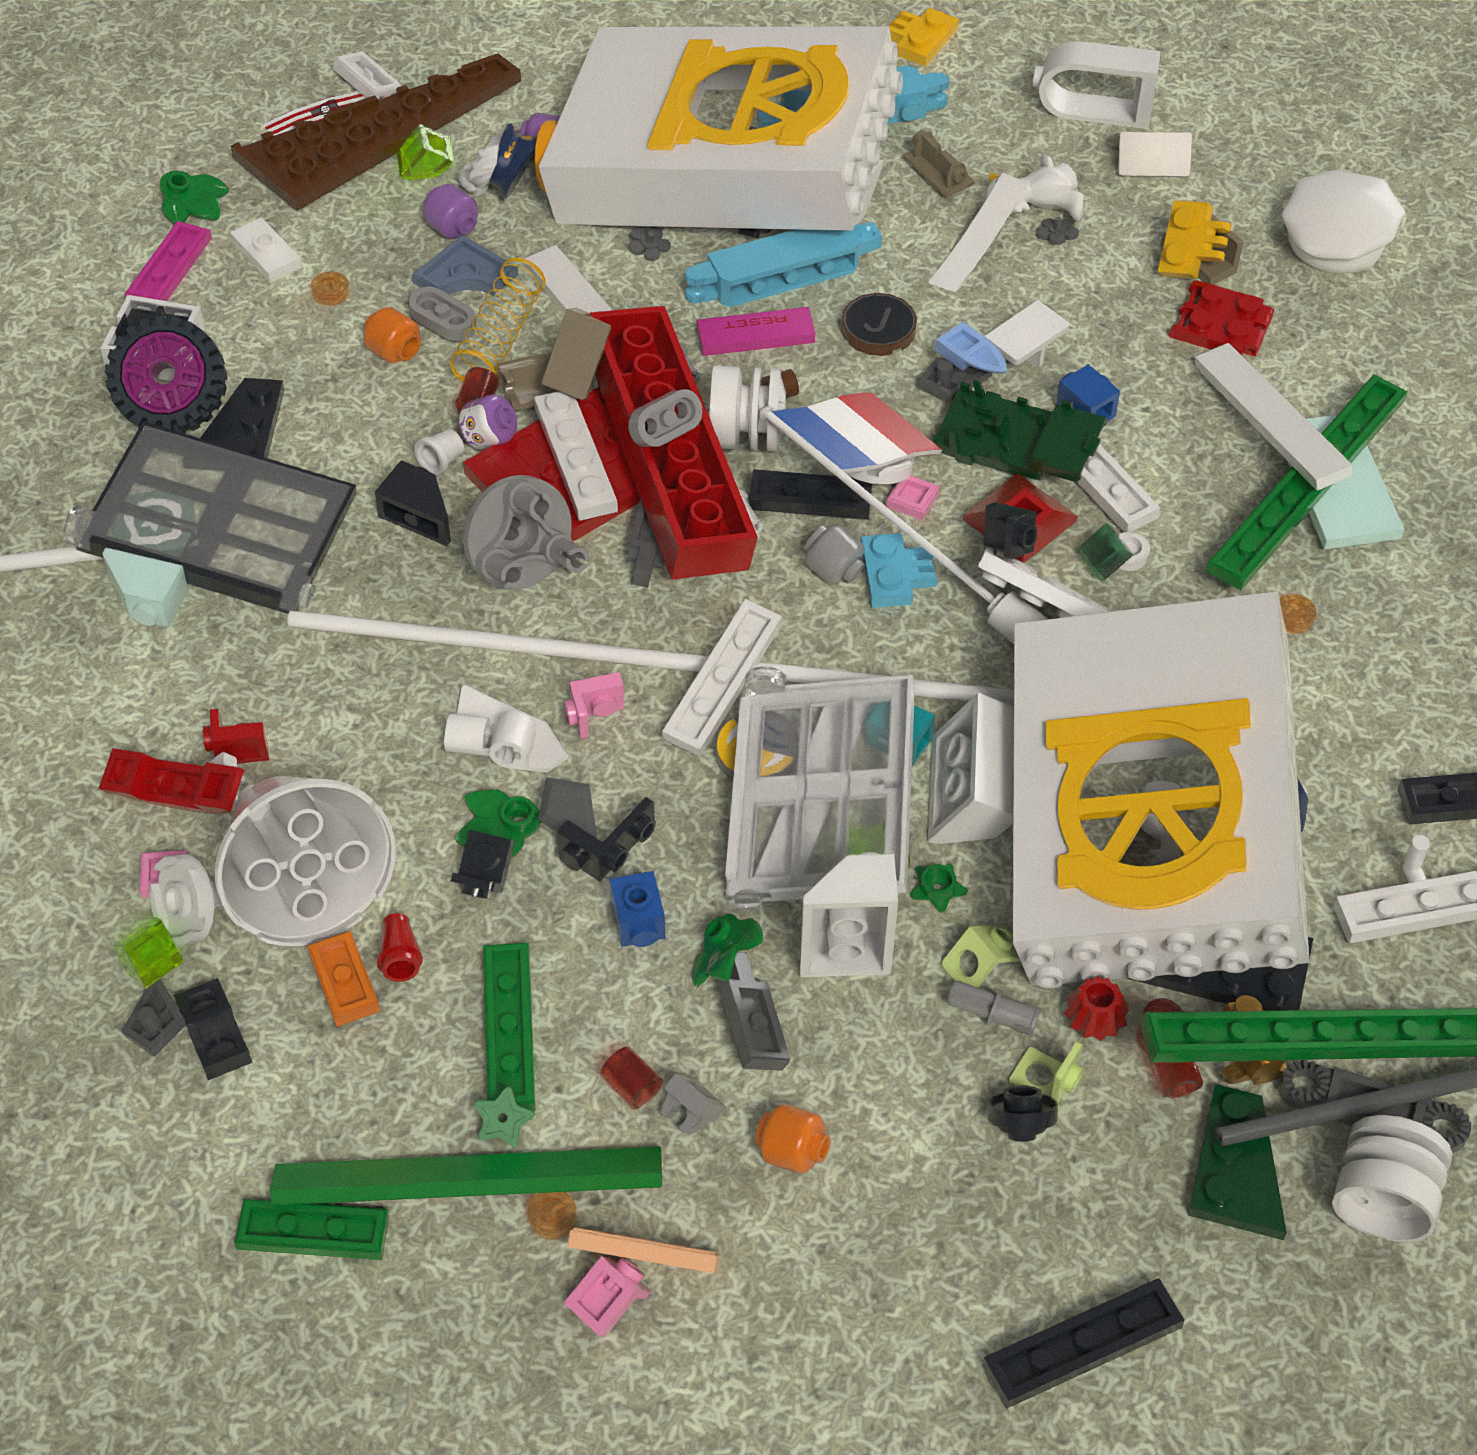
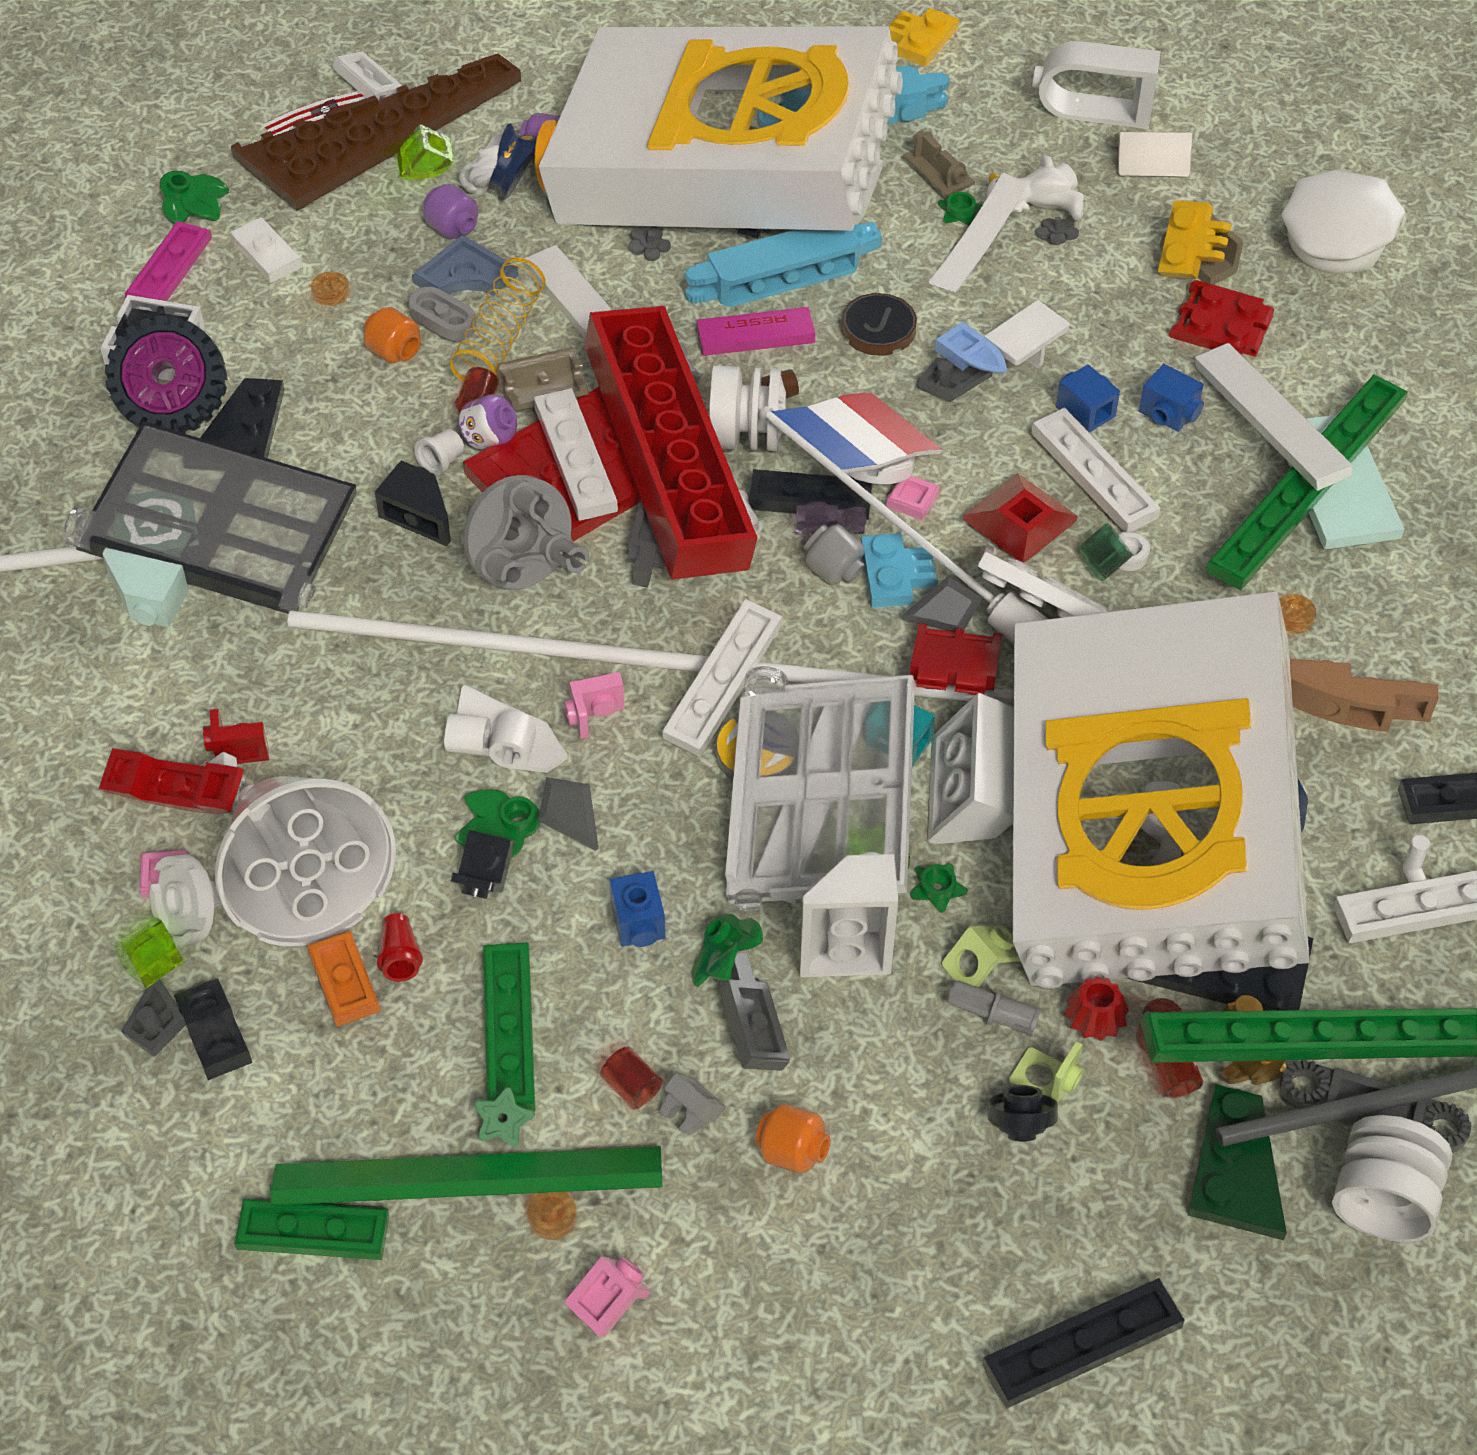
(576, 353): dark tan panel -> none
(598, 858): black bracket -> none
(644, 1249): light nougat tile -> none
(663, 421): light grey plate -> none
(818, 513): none -> clear purple plate
(945, 606): none -> dark grey piece
(955, 659): none -> red plate
(959, 207): none -> green plate
(1010, 529): black bracket -> none
(1017, 435): dark green piece -> none
(1171, 398): none -> blue brick
(1365, 703): none -> medium nougat slope

